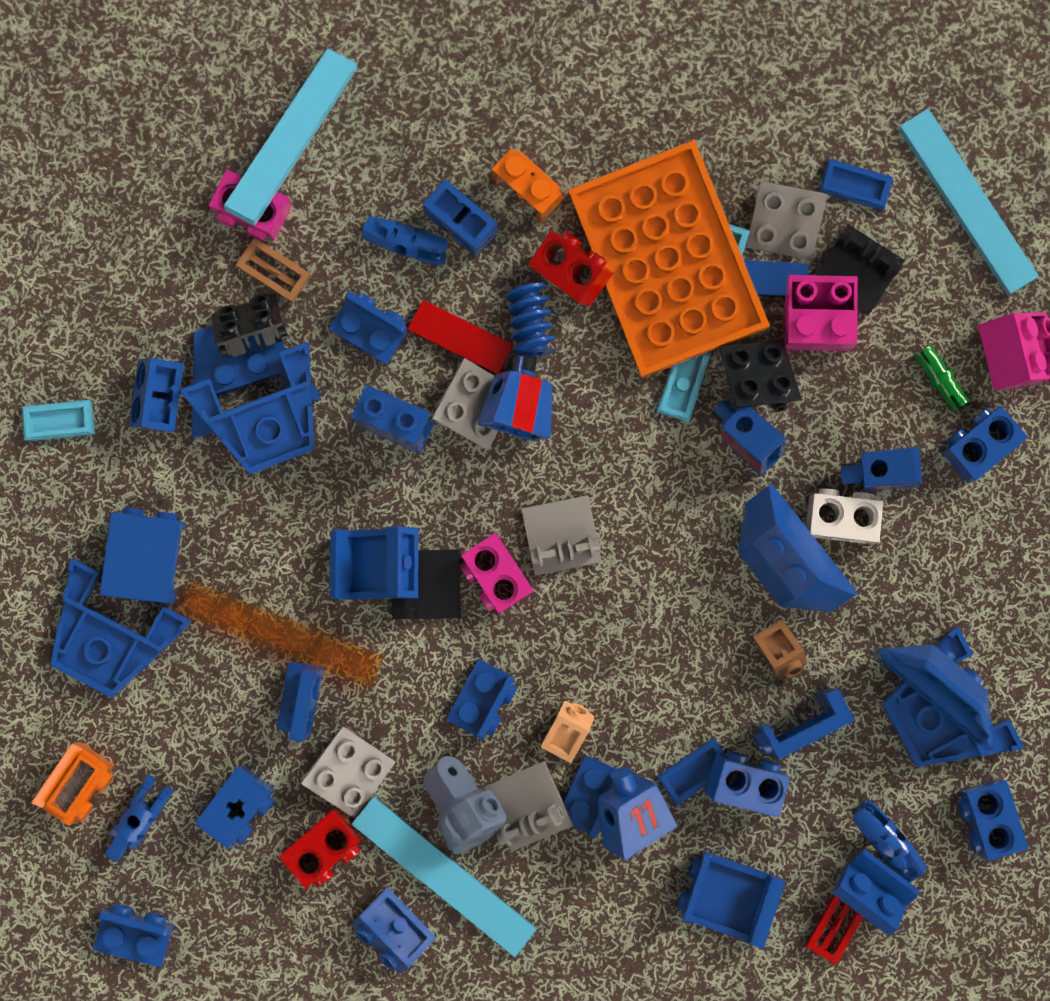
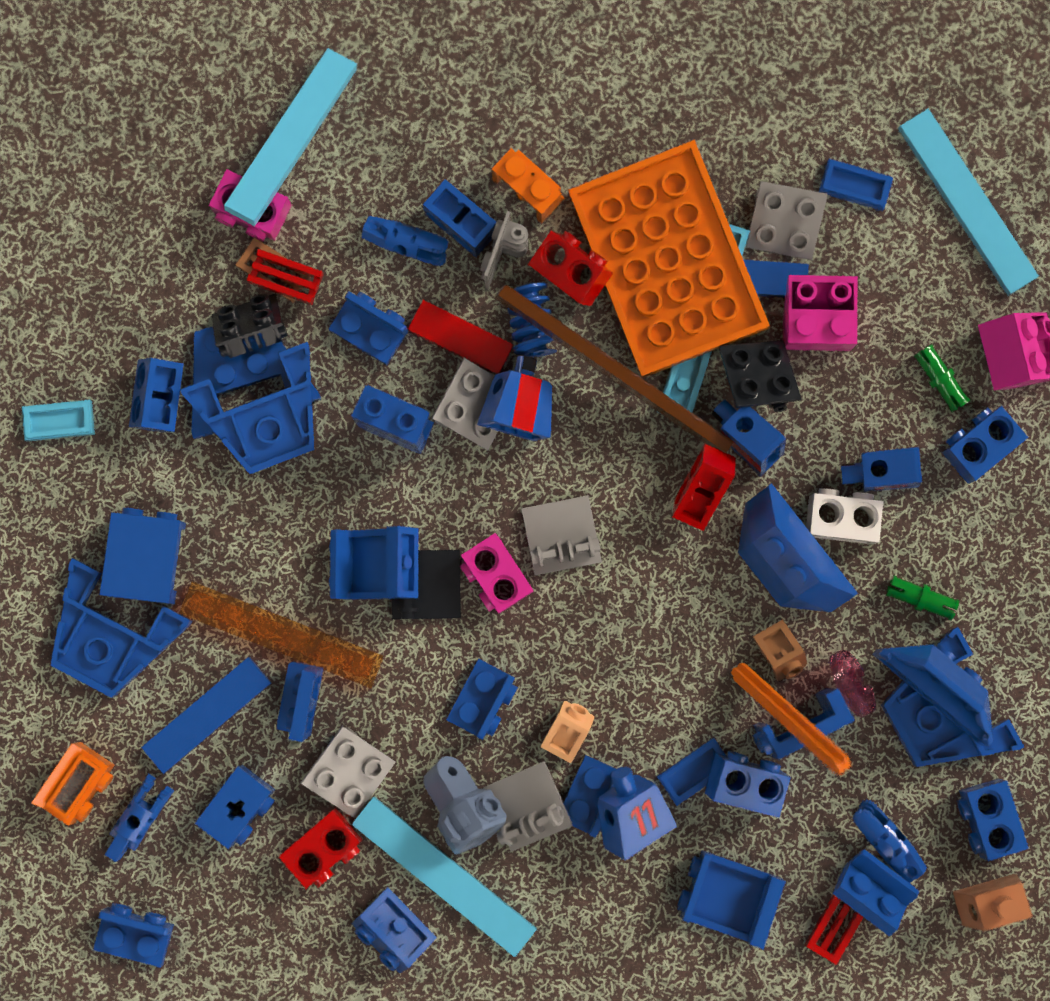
(206, 715): none -> blue tile
(258, 267): none -> red tile
(508, 239): none -> light grey hinge
(612, 368): none -> reddish brown tile
(704, 487): none -> red brick
(791, 719): none -> orange axle
(848, 679): none -> clear pink tile
(862, 257): black hinge -> none
(922, 598): none -> green pin
(995, 902): none -> nougat torso

